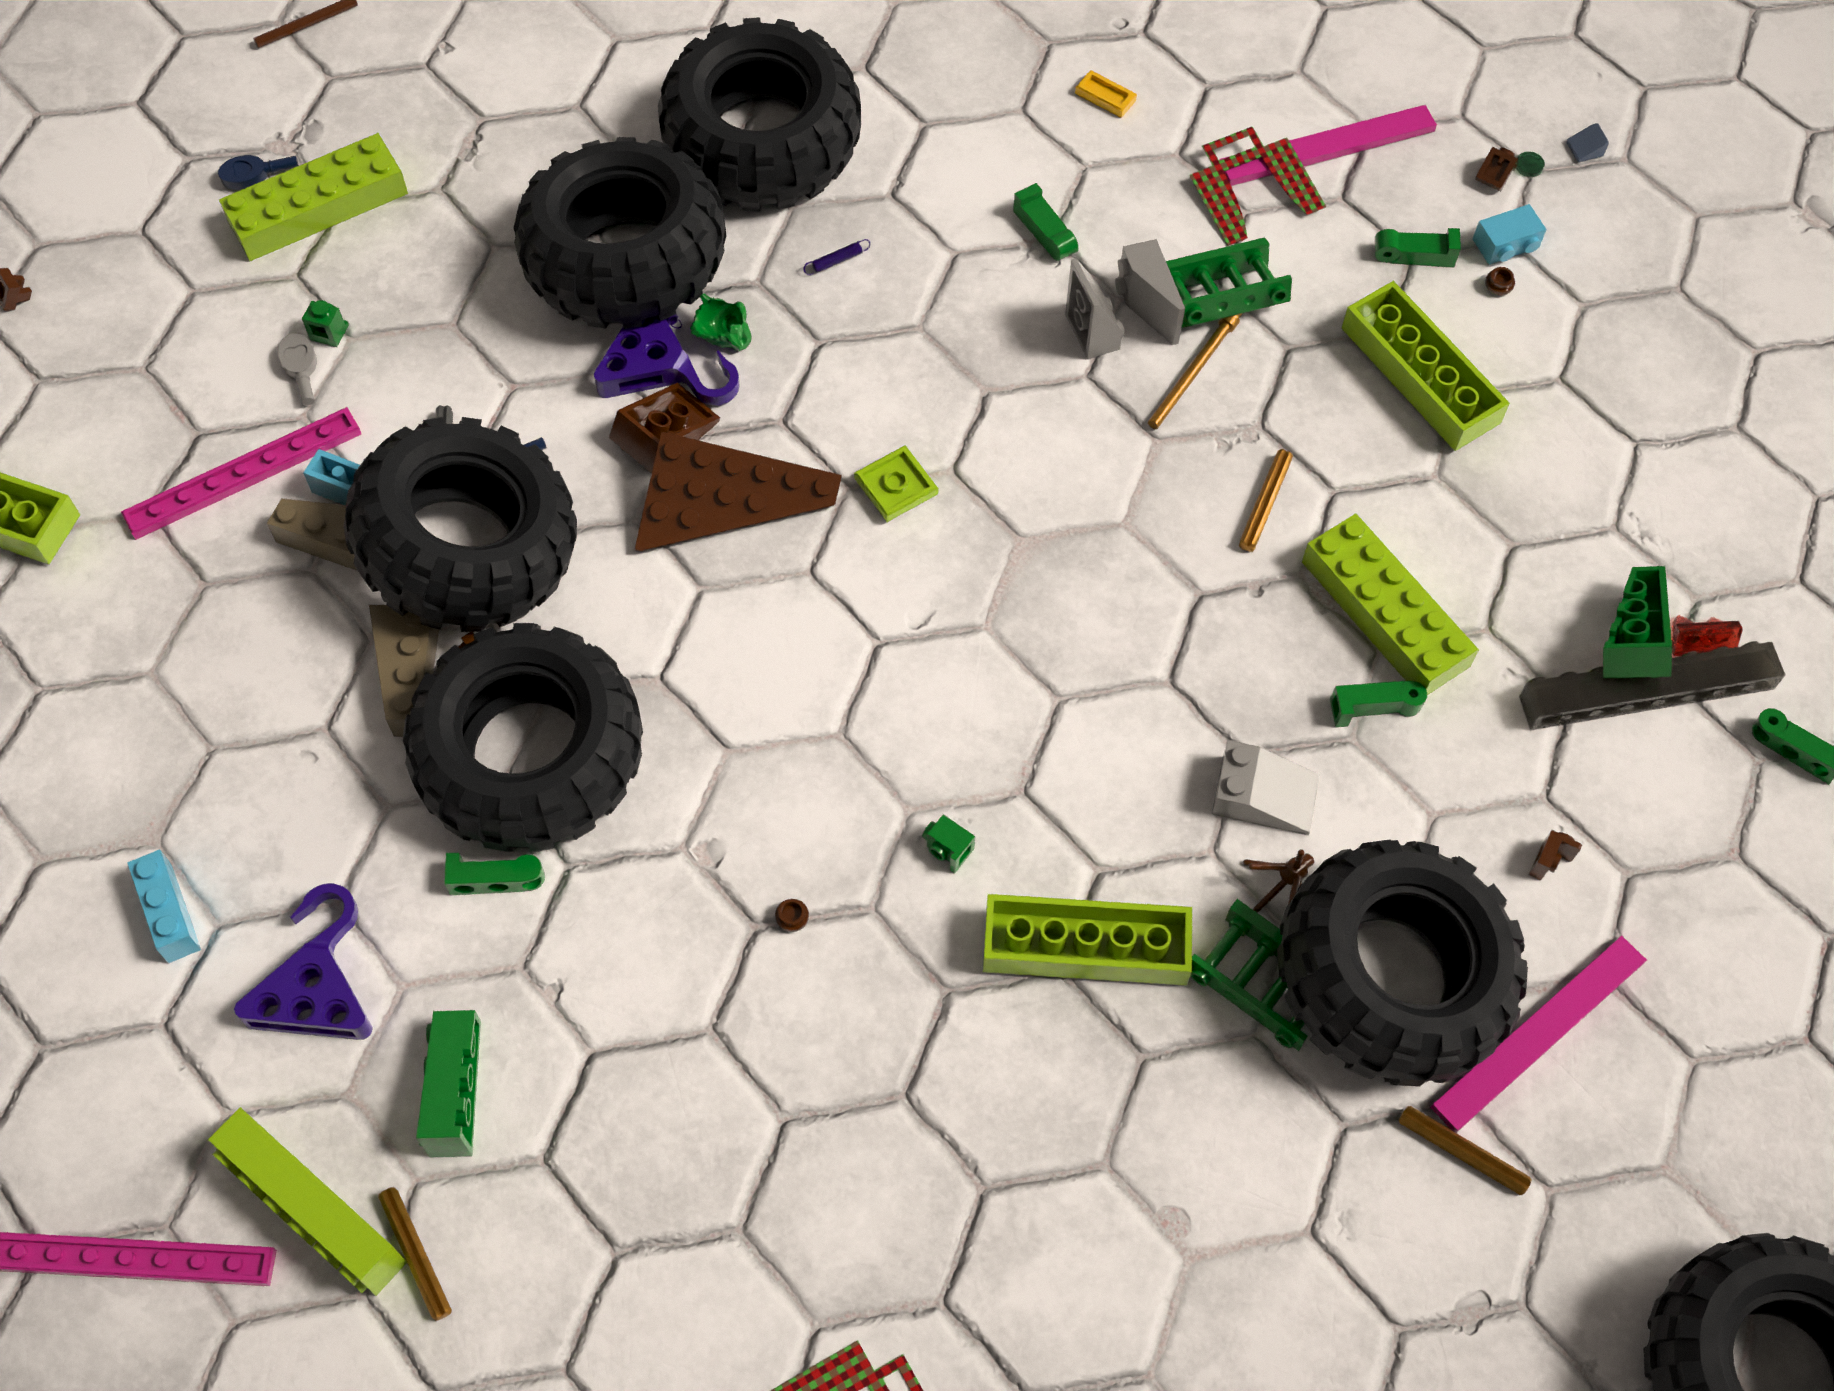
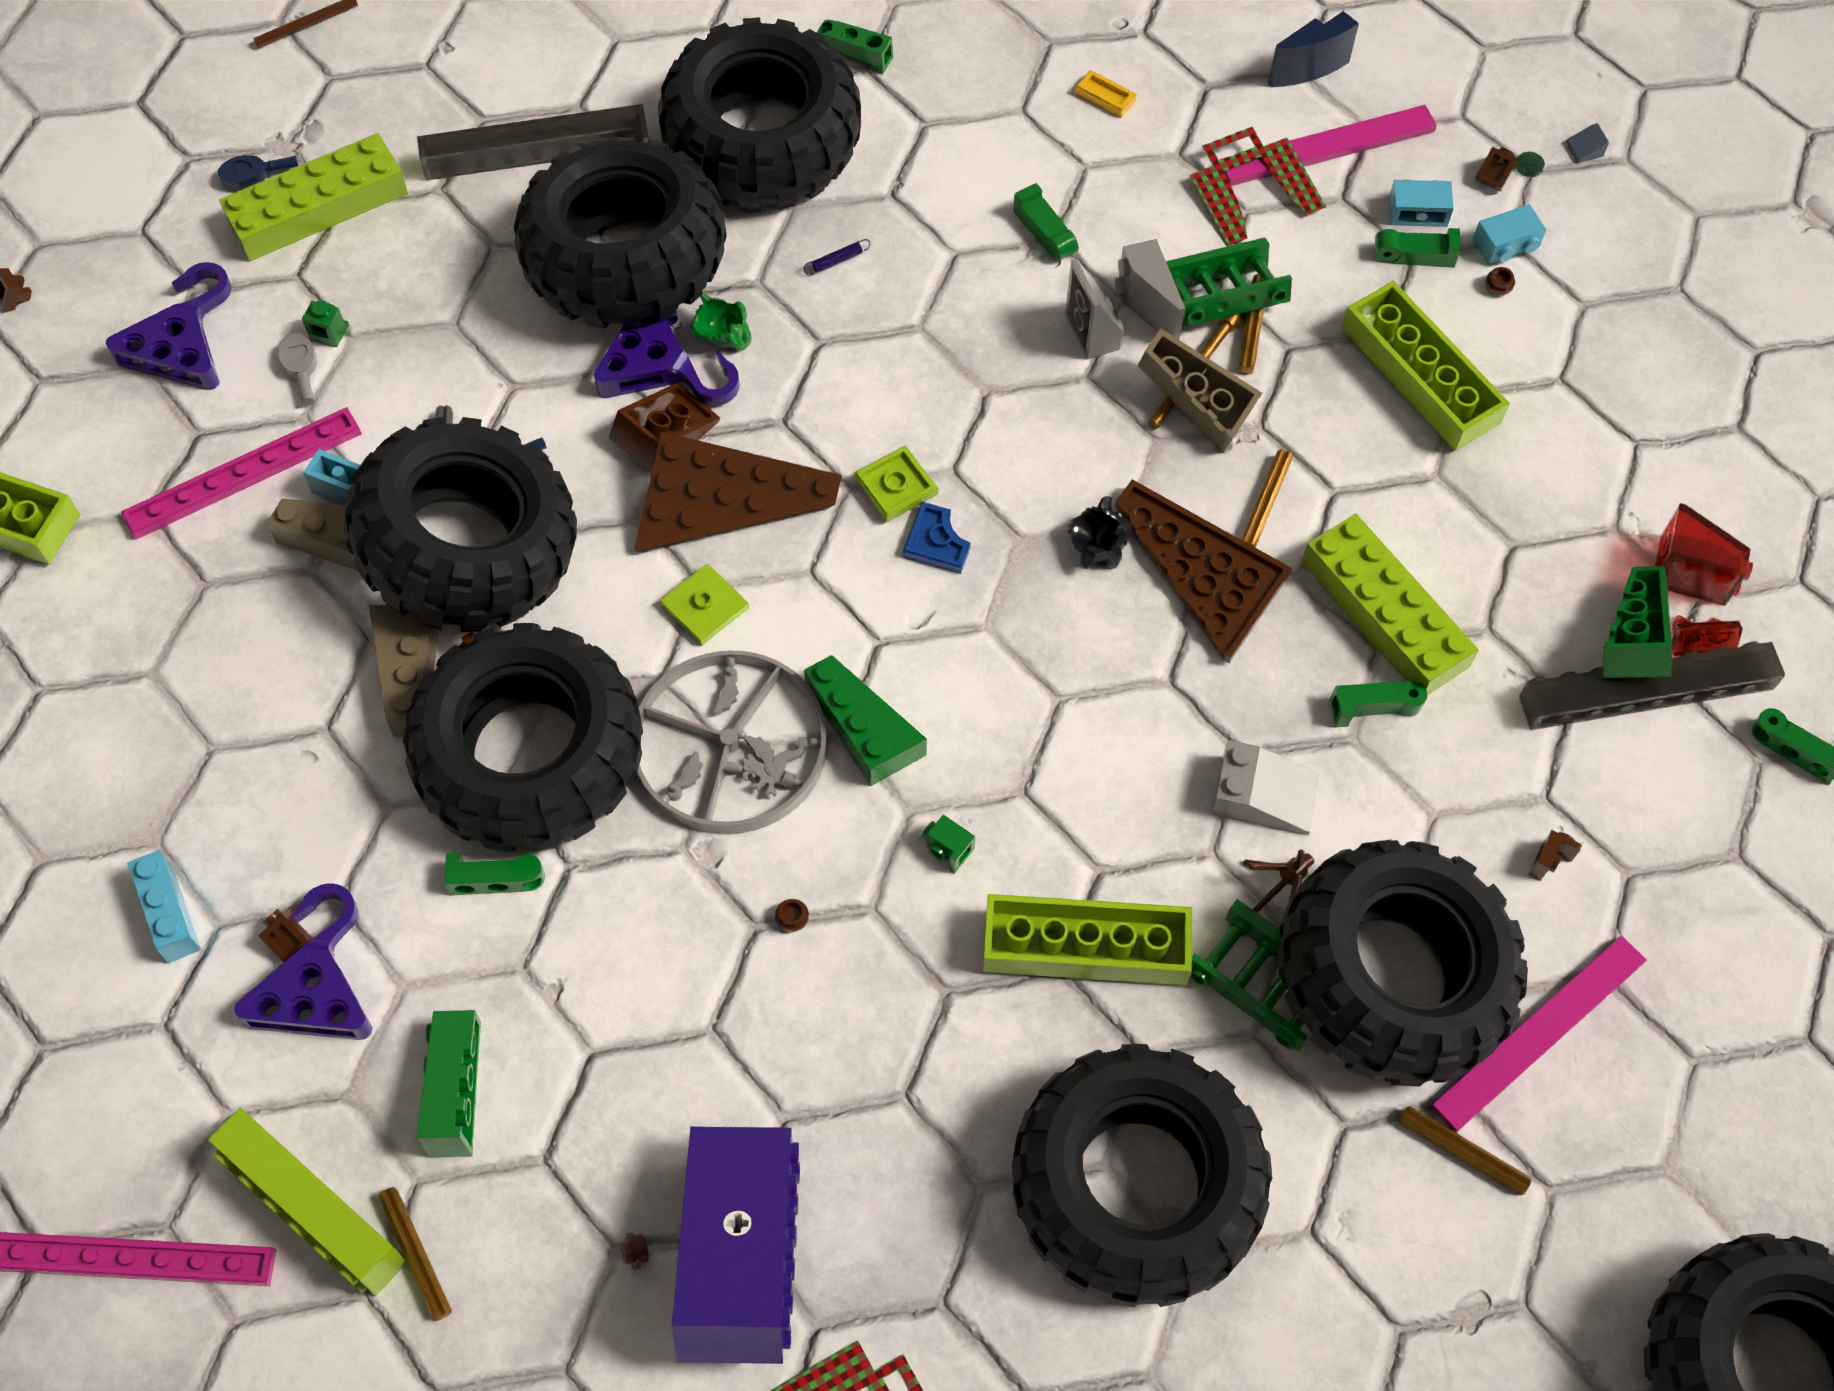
(176, 334): none -> dark purple piece
(284, 934): none -> reddish brown bracket
(525, 141): none -> clear smoke brick
(635, 1250): none -> reddish brown plate
(704, 604): none -> lime plate
(737, 1246): none -> dark purple piece
(769, 772): none -> light grey piece
(858, 43): none -> green leg
(865, 724): none -> green wedge
(935, 541): none -> blue tile
(1100, 535): none -> black hair
(1123, 1258): none -> black tyre
(1199, 387): none -> dark tan wedge
(1211, 571): none -> reddish brown wing
(1250, 337): none -> pearl gold axle
(1313, 51): none -> dark blue slope
(1420, 203): none -> medium azure brick
(1702, 558): none -> clear red slope

